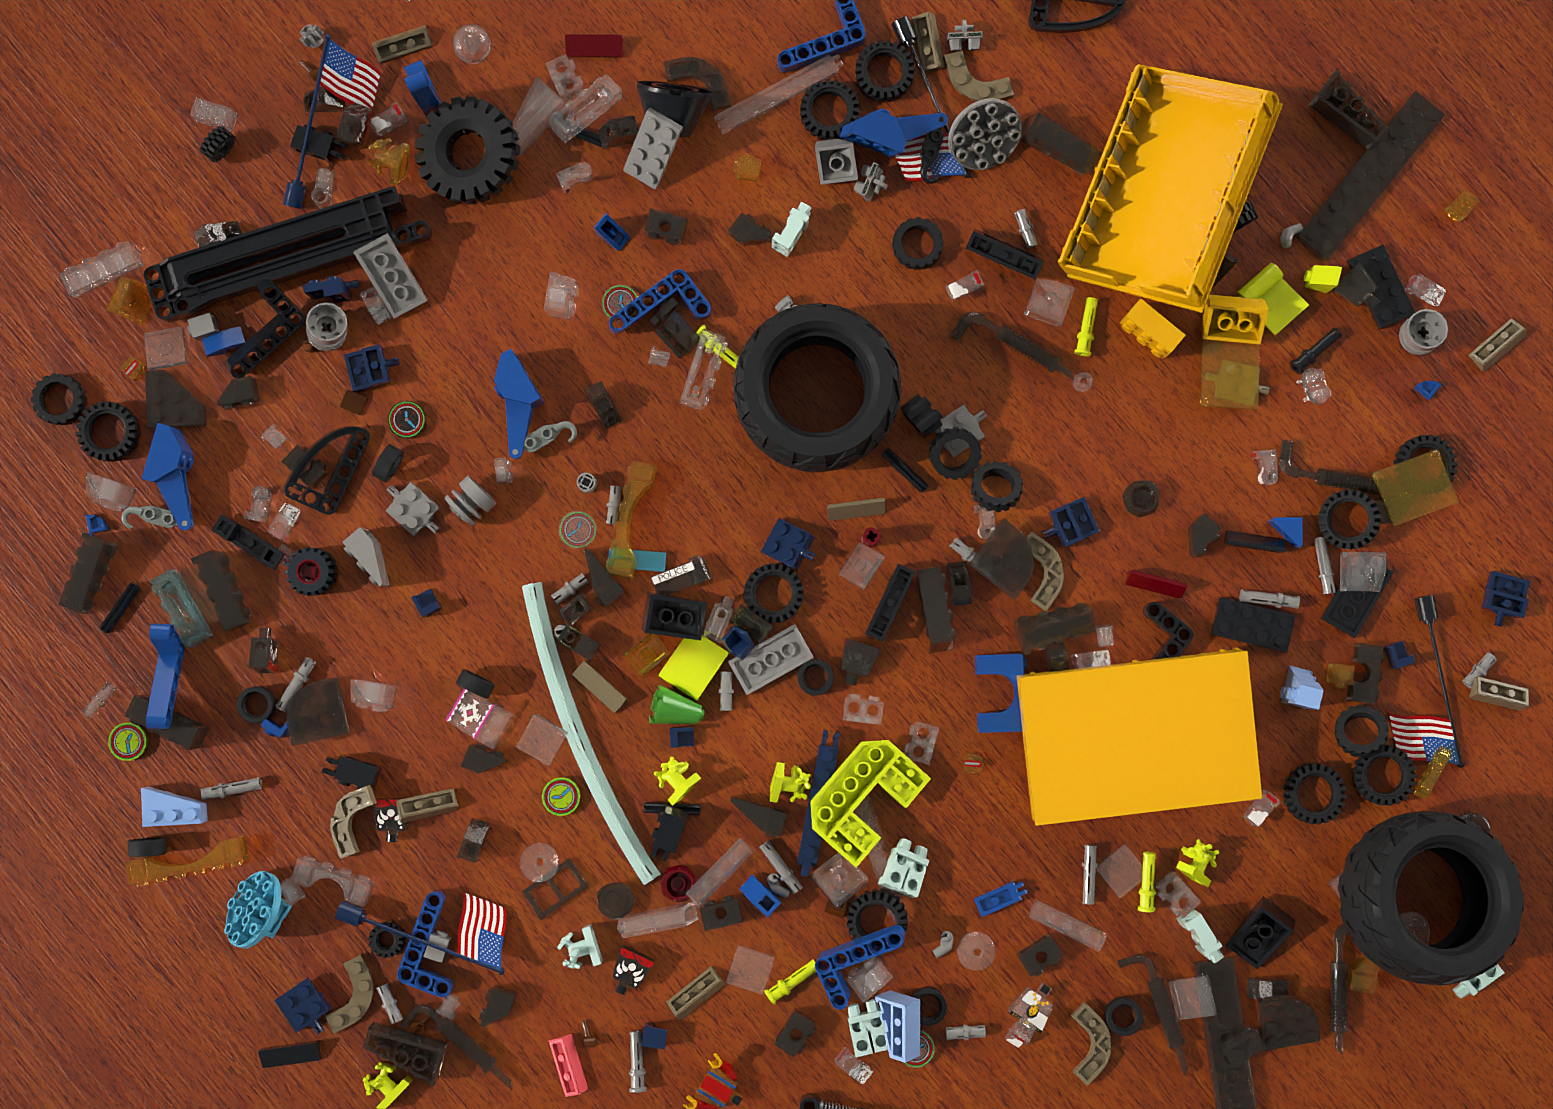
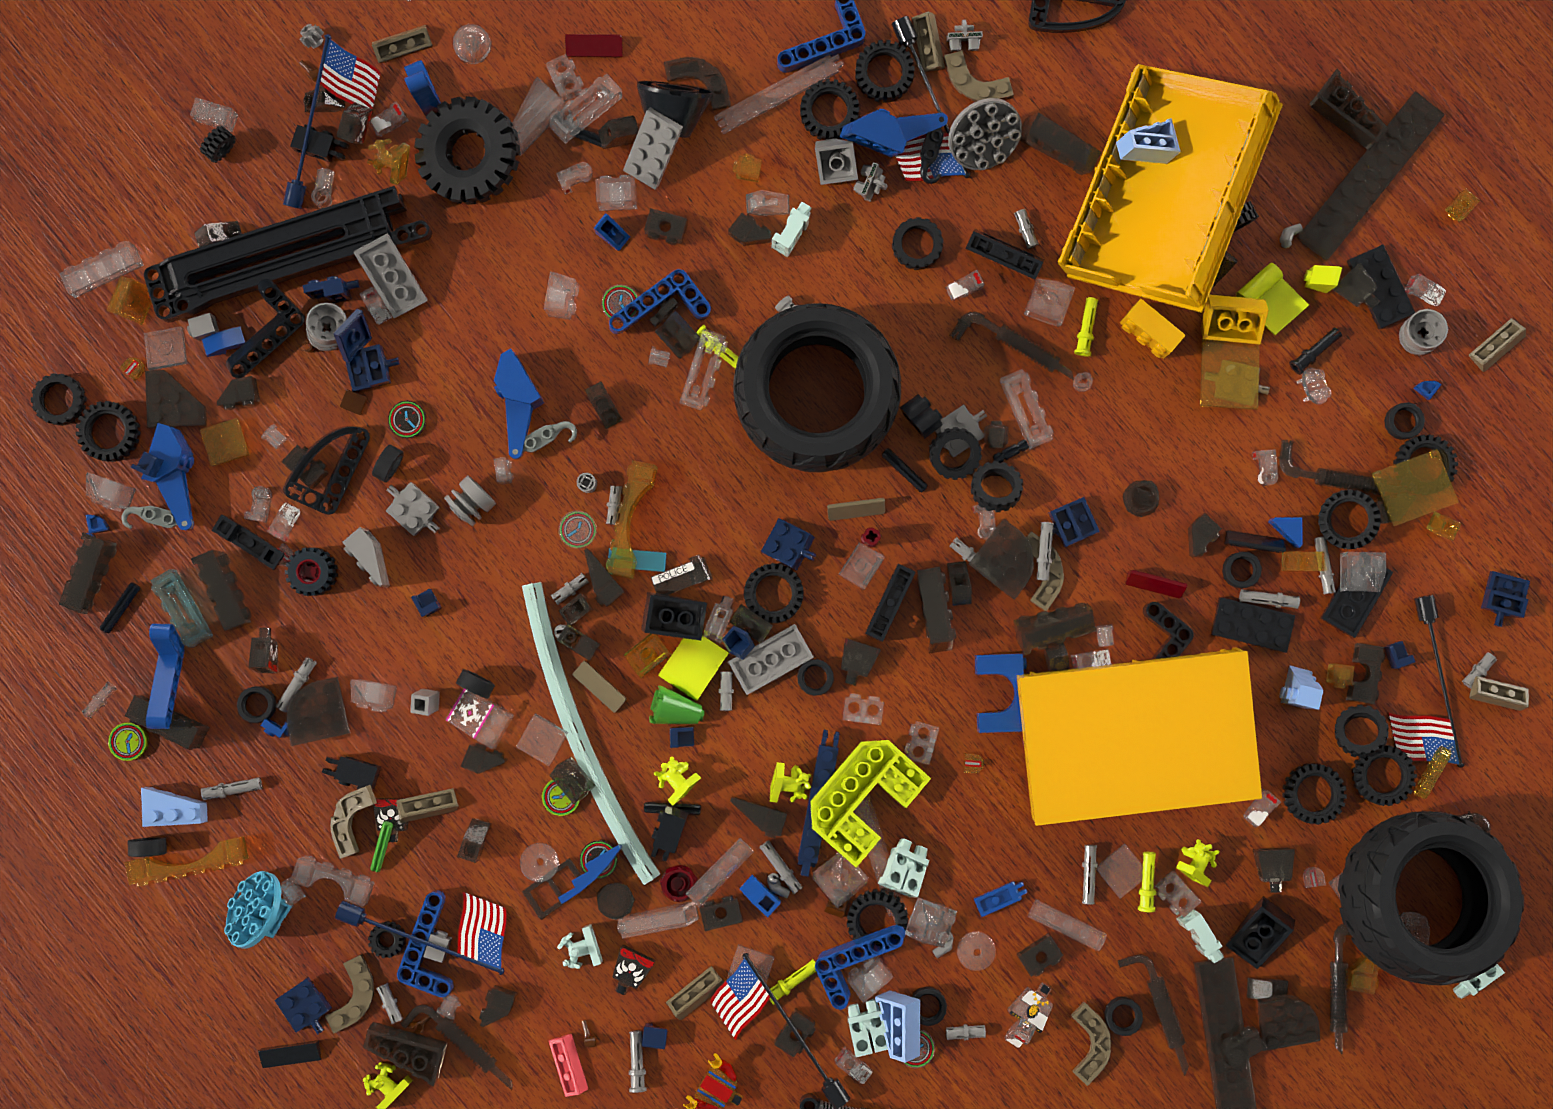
(148, 464): none -> dark blue panel
(224, 442): none -> clear yellow tile
(352, 335): none -> dark blue tile
(381, 846): none -> bright green axle
(425, 702): none -> light grey brick
(572, 780): none -> clear smoke hinge
(594, 850): none -> tile
(595, 868): none -> blue slope
(616, 193): none -> clear brick
(743, 999): none -> flag
(767, 203): none -> clear slope
(930, 922): none -> clear slope
(996, 435): none -> clear smoke head
(1011, 451): none -> black axle
(1031, 399): none -> clear brick
(1045, 551): none -> light grey pin
(1150, 143): none -> wedge
(1192, 997): clear tile -> none
(1256, 570): none -> black tyre
(1274, 866): none -> clear smoke torso
(1303, 561): none -> clear yellow slope
(1313, 877): none -> clear tile
(1419, 421): none -> black tyre
(1443, 525): none -> clear yellow brick

